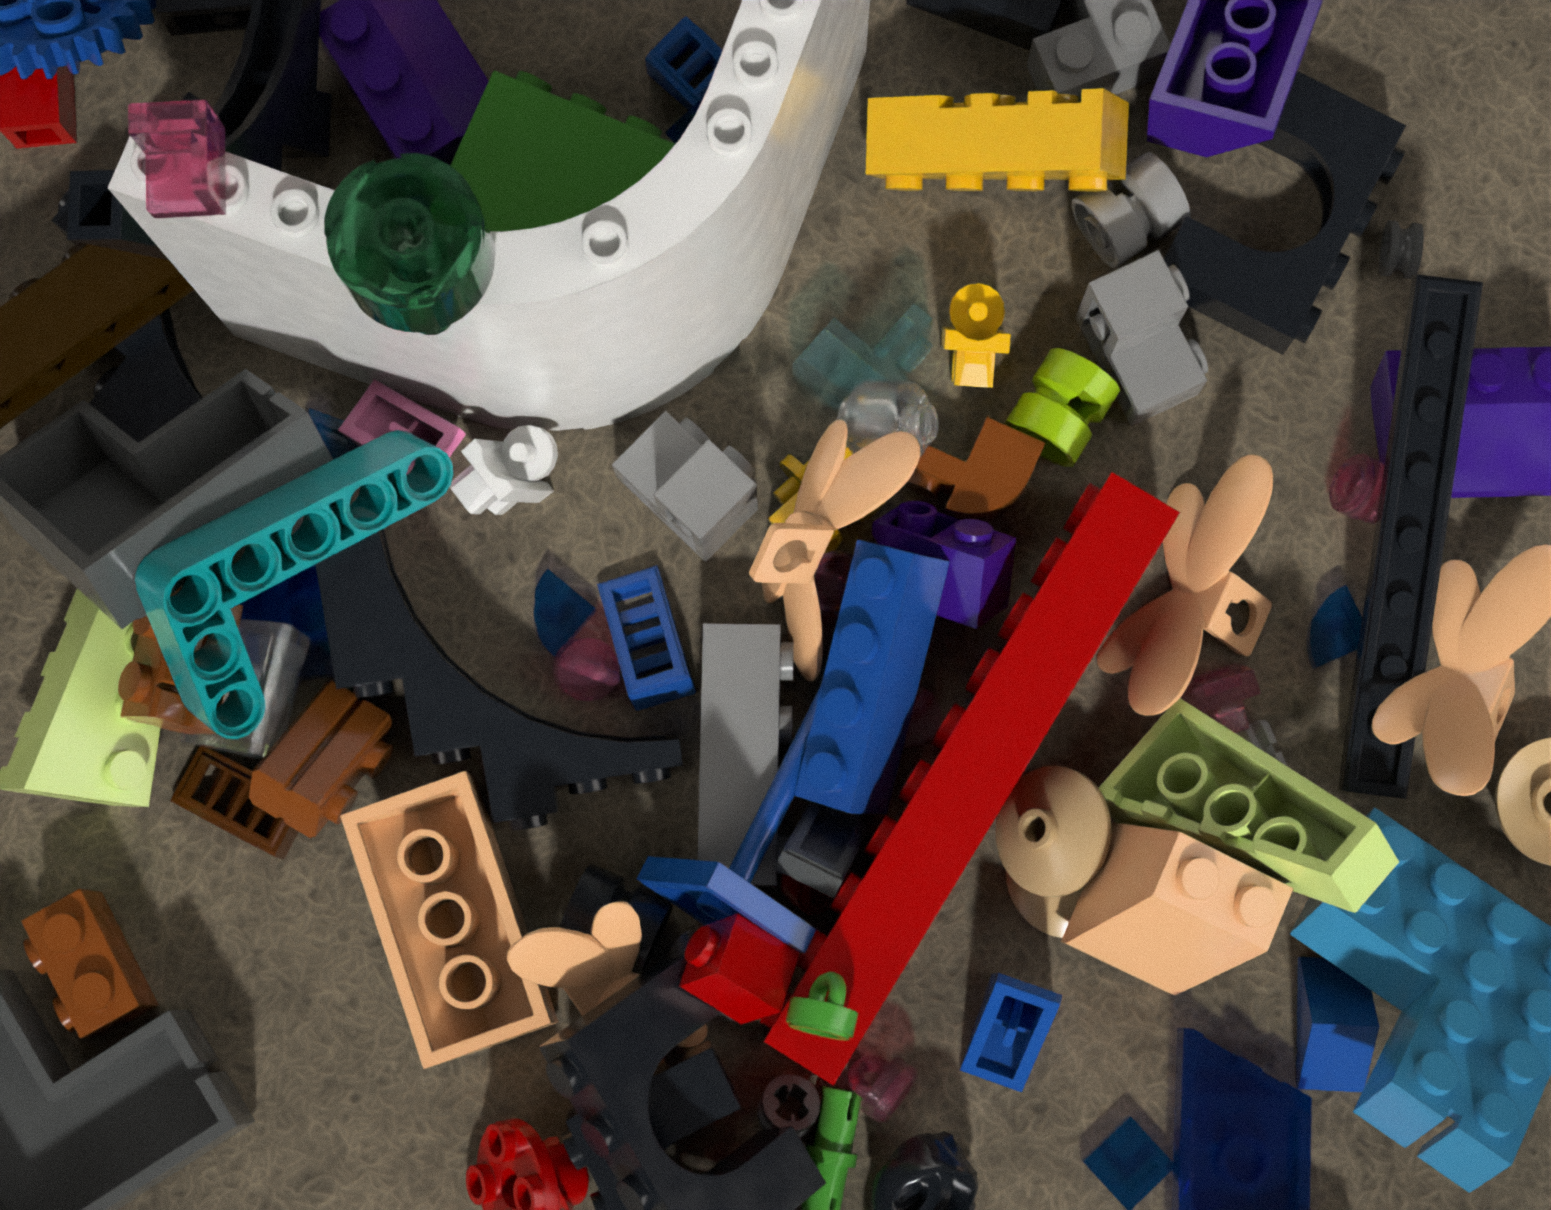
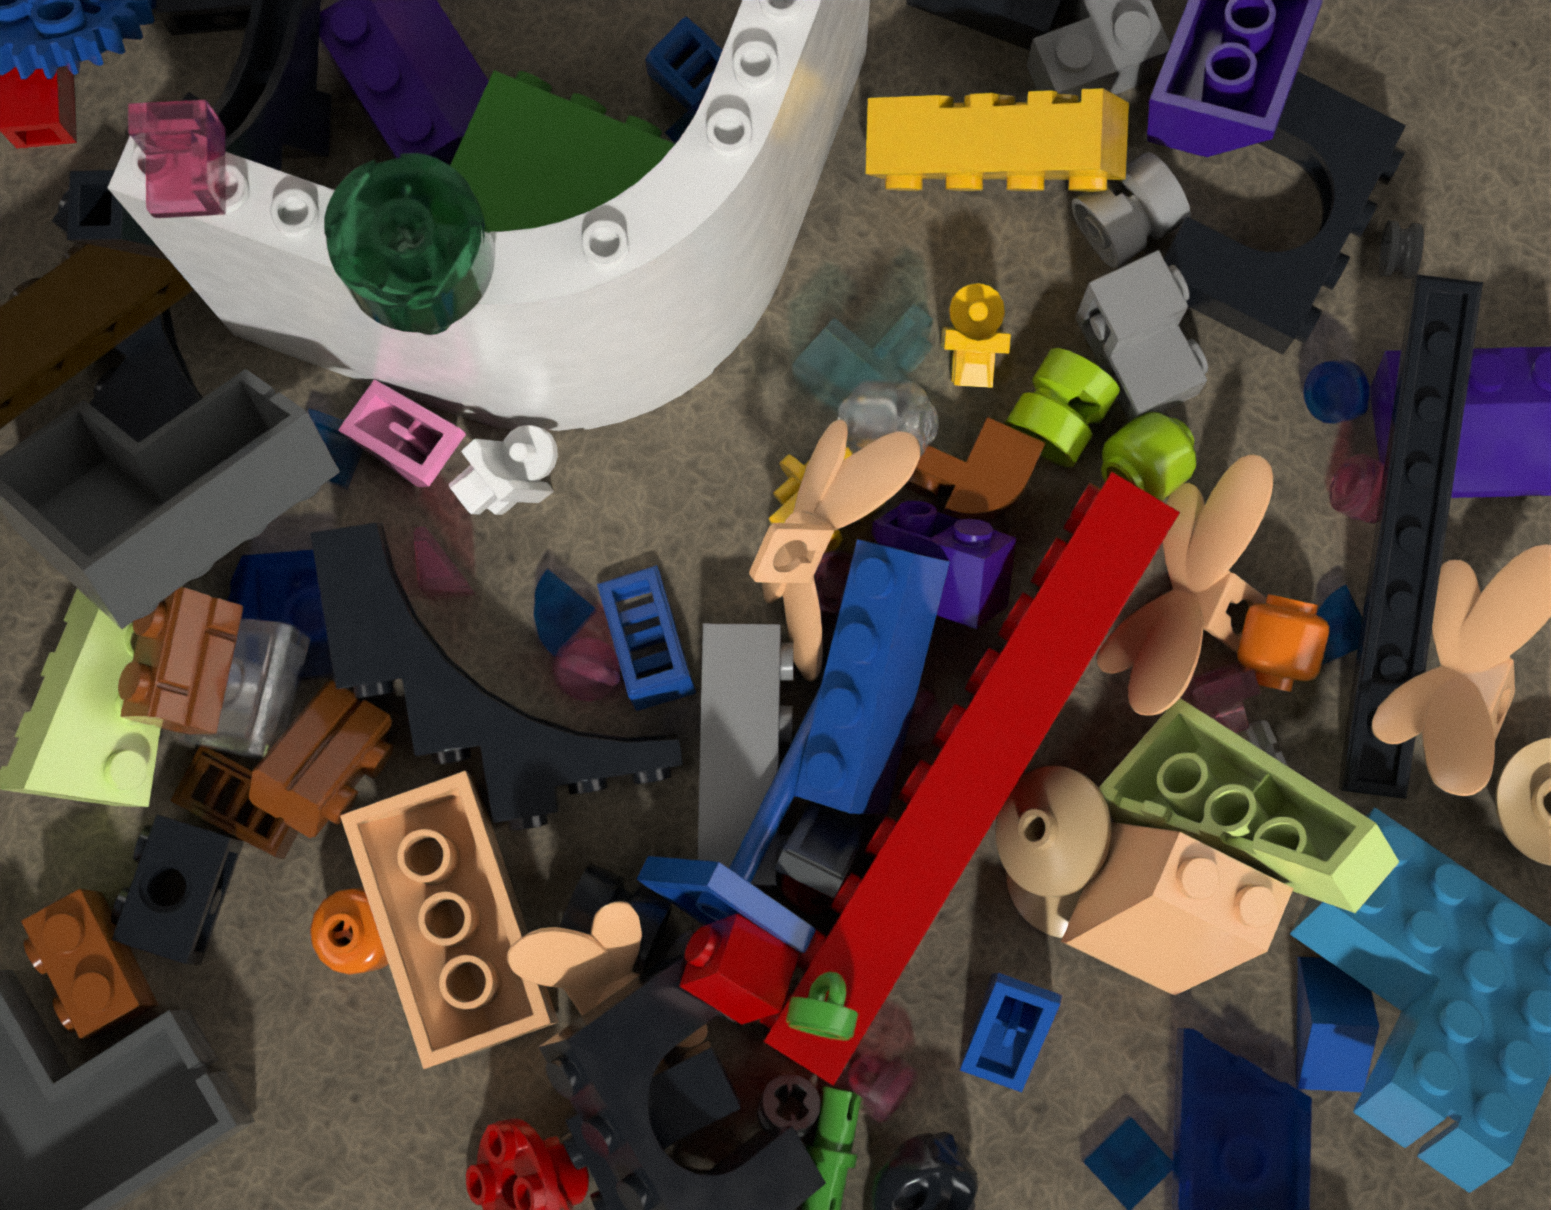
(185, 928): none -> black brick
(268, 559): teal beam -> none
(346, 933): none -> orange head
(435, 571): none -> clear pink slope
(690, 483): light grey brick -> none
(1151, 454): none -> lime head
(1283, 642): none -> orange head
(1336, 391): none -> clear blue tile

